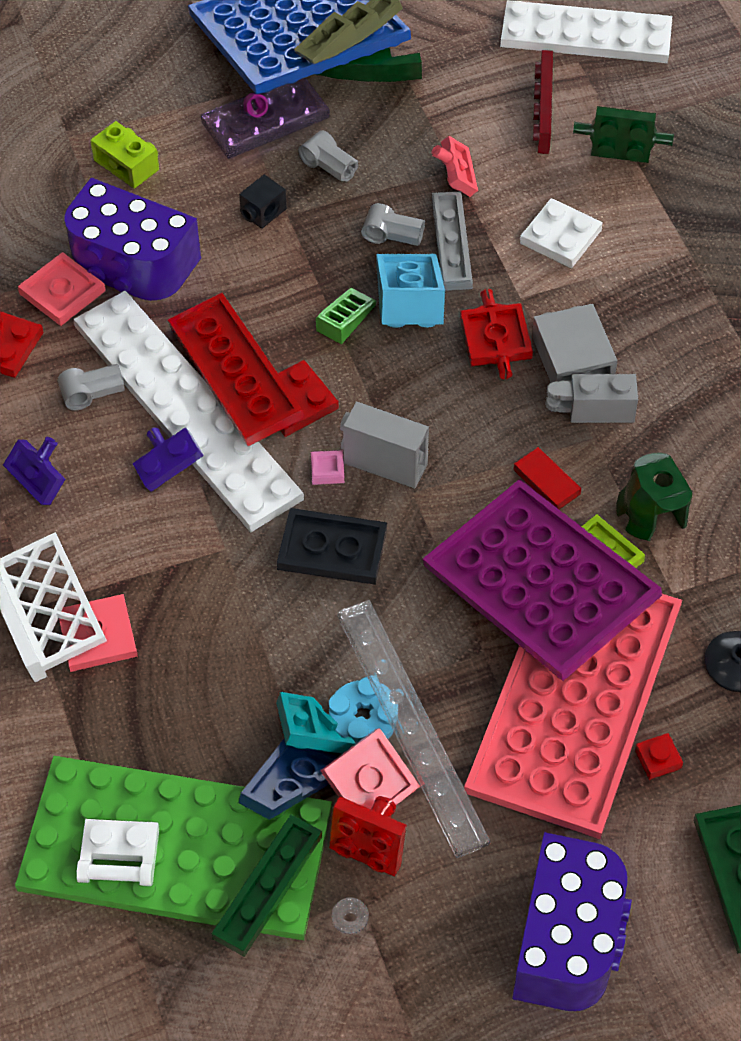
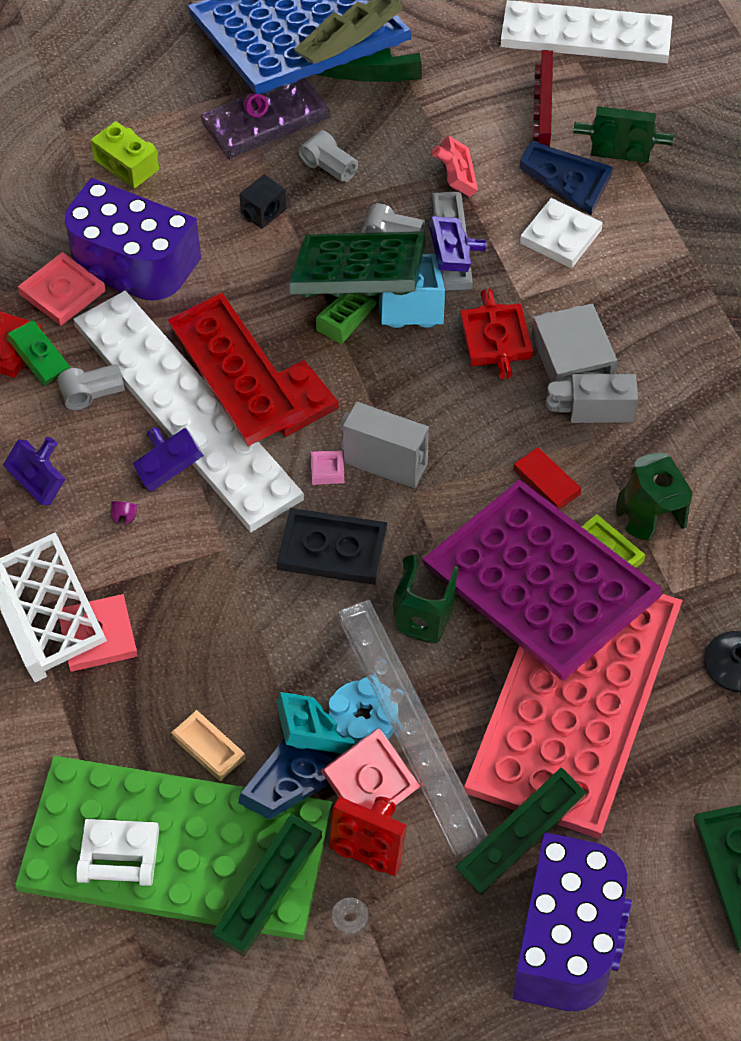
(37, 352): none -> green plate
(123, 509): none -> magenta hinge
(208, 745): none -> light nougat tile
(358, 263): none -> dark green plate
(434, 612): none -> dark green piece
(453, 244): none -> dark purple plate
(521, 831): none -> dark green plate
(567, 174): none -> dark blue wing
(658, 756): red plate -> none

